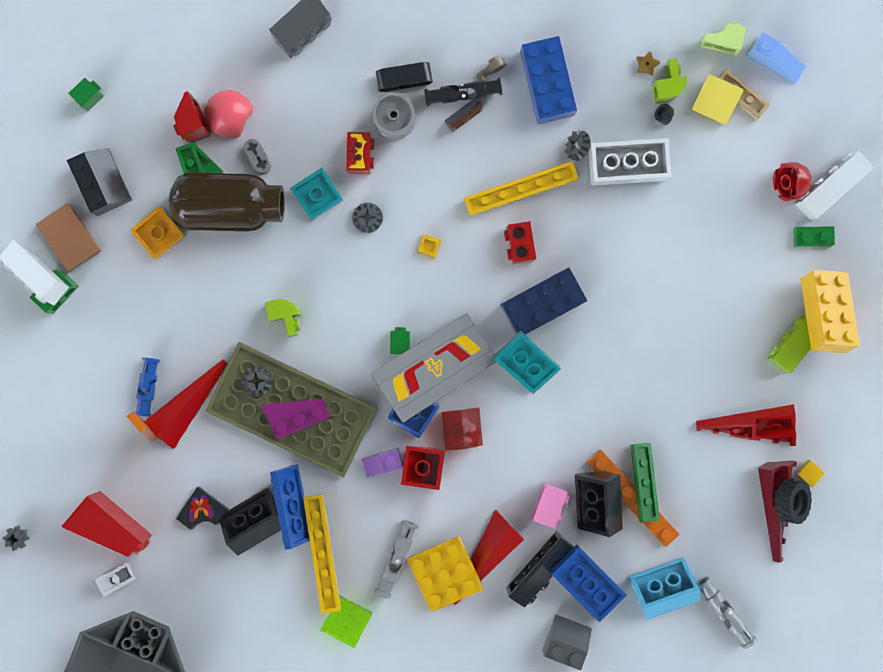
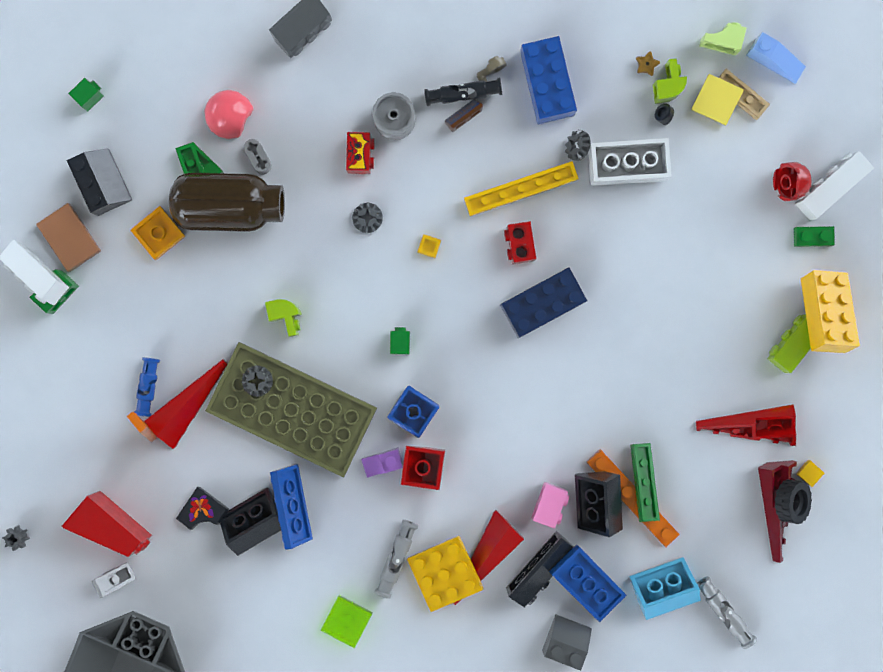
(190, 120): red slope -> none
(293, 416): magenta wing -> none
(316, 194): teal plate -> none
(322, 553): yellow plate -> none
(404, 76): black beam -> none
(434, 367): light grey hinge -> none
(462, 428): clear red slope -> none
(526, 362): teal plate -> none

